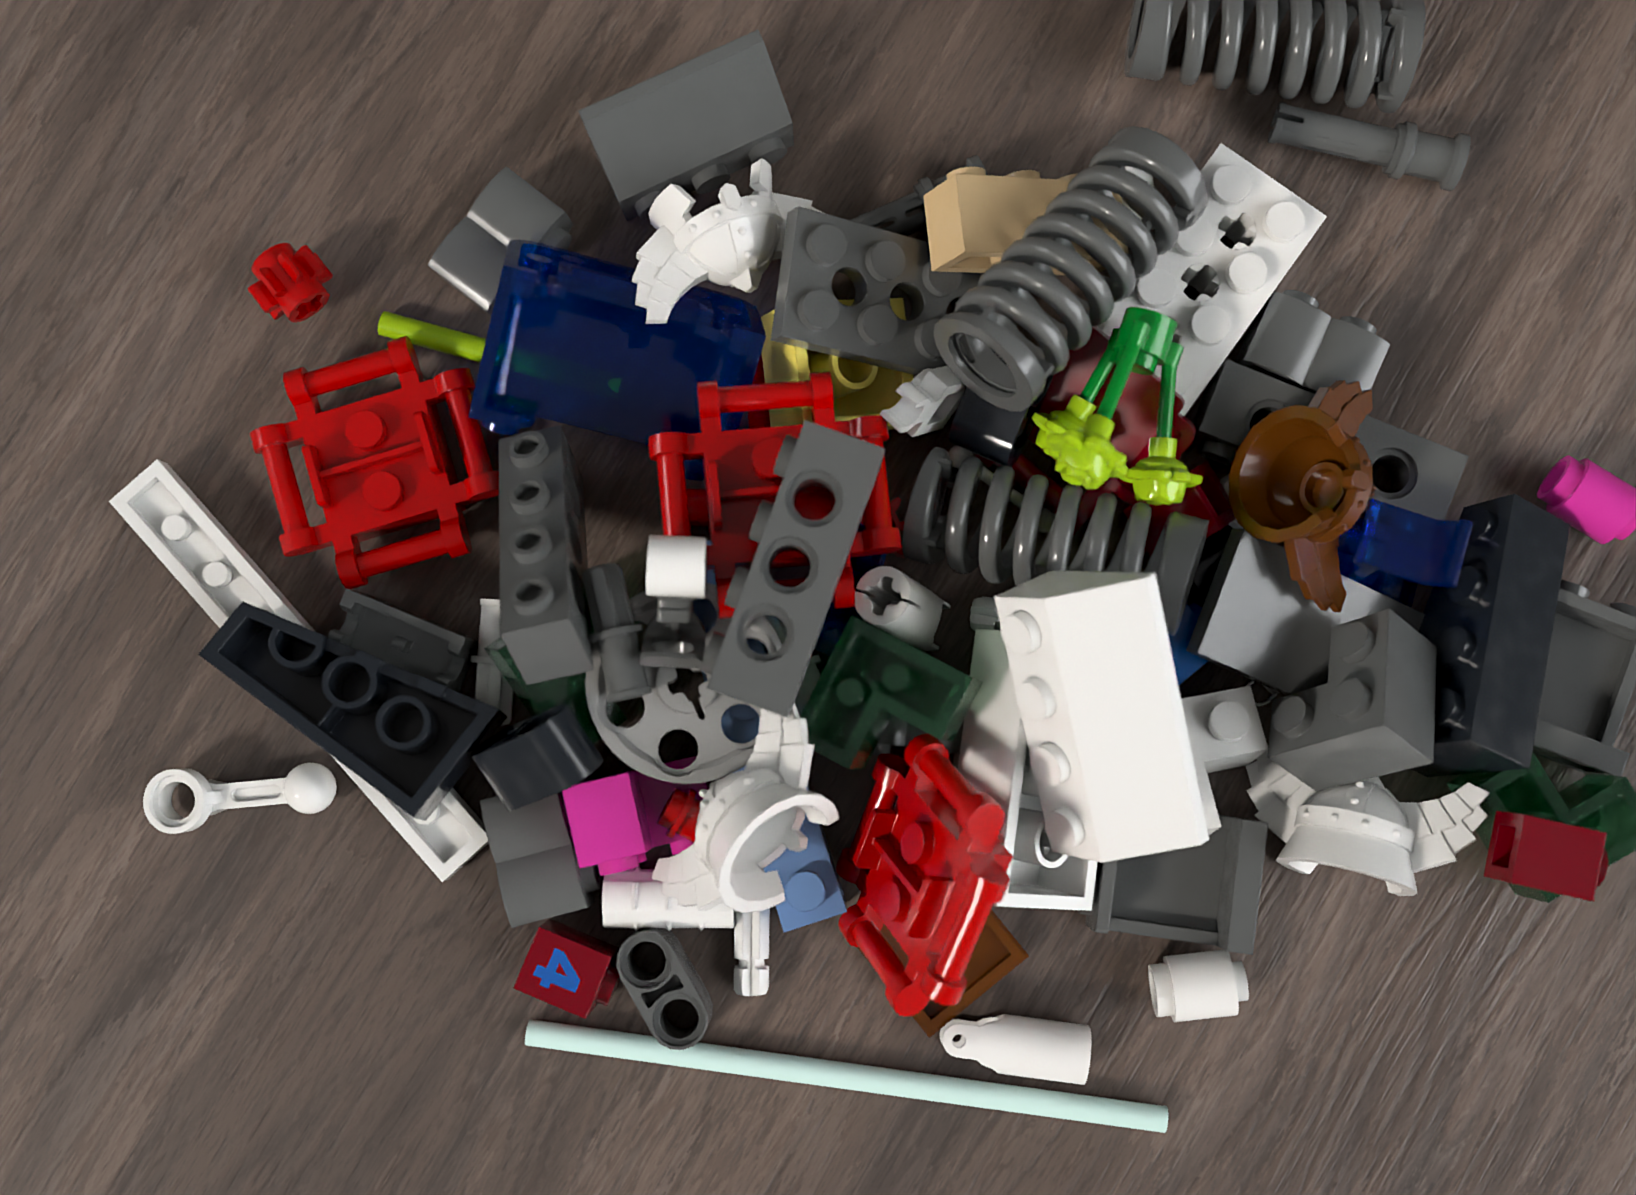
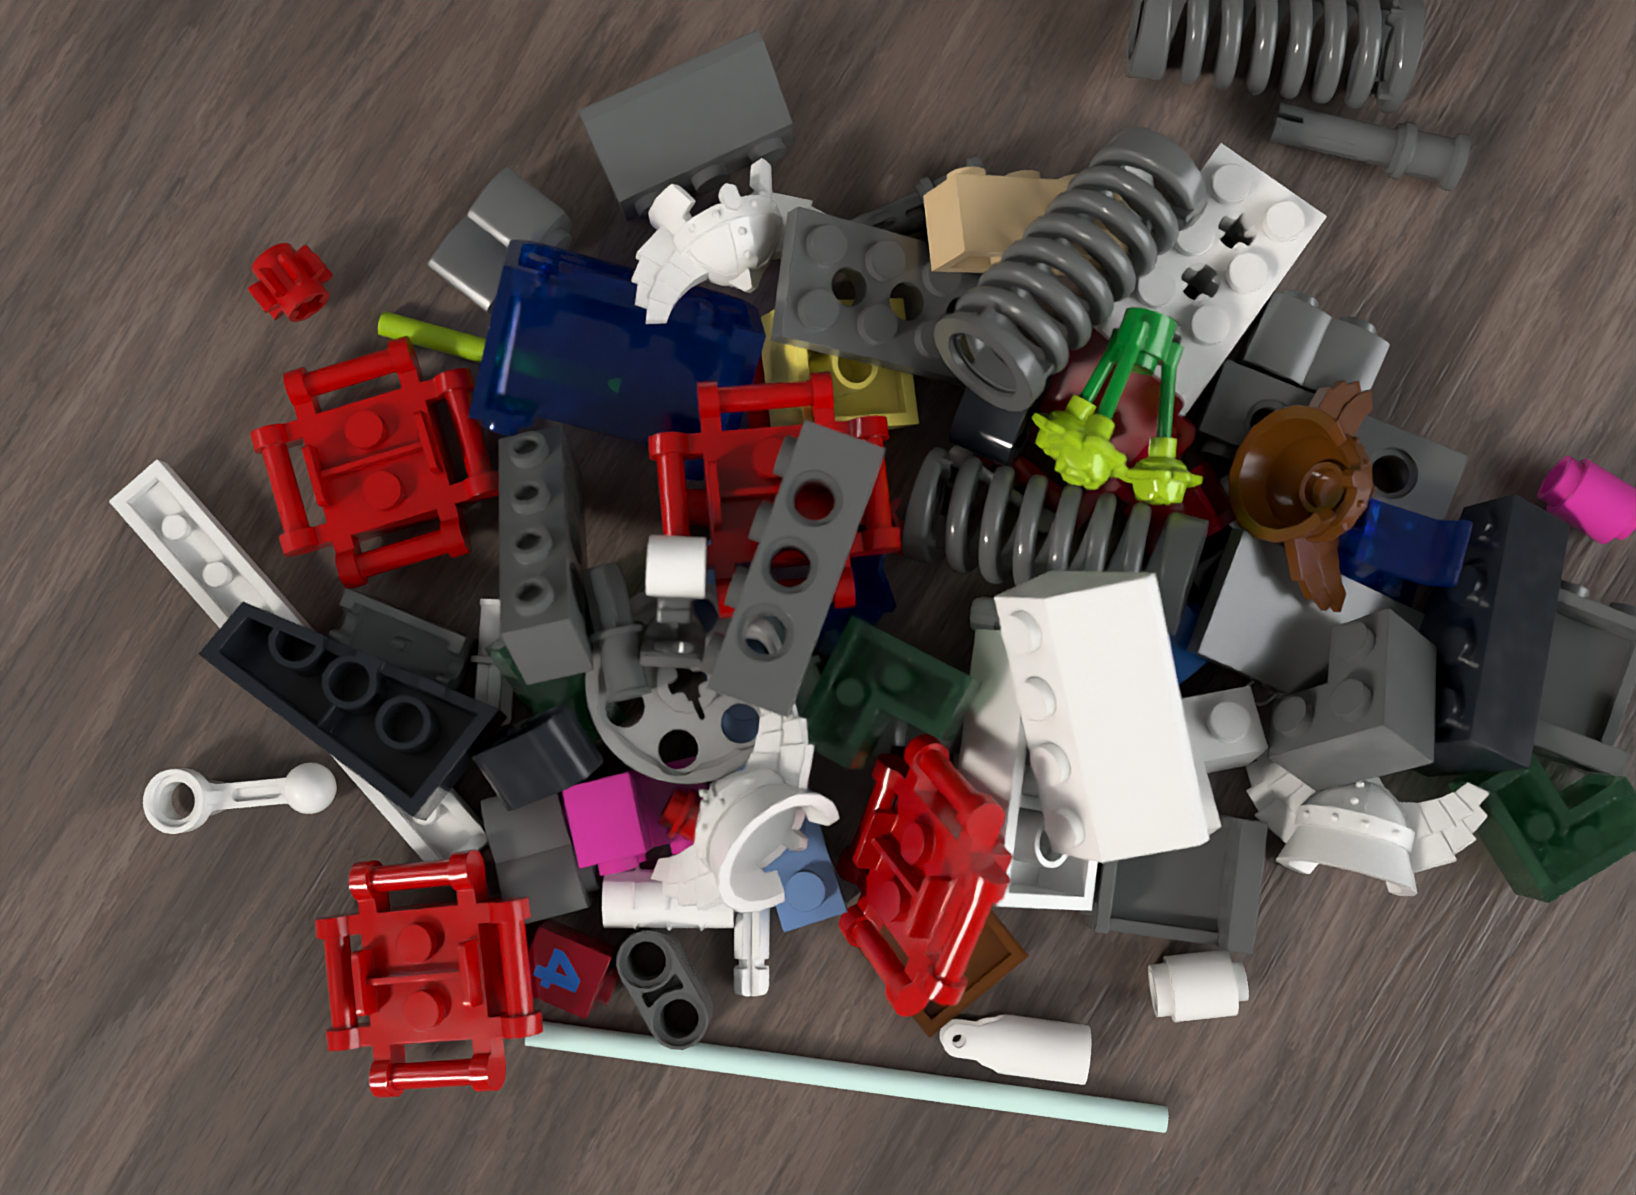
(429, 974): none -> red brick
(900, 606): white piece -> none
(926, 402): white plate -> none
(1546, 855): dark red brick -> none

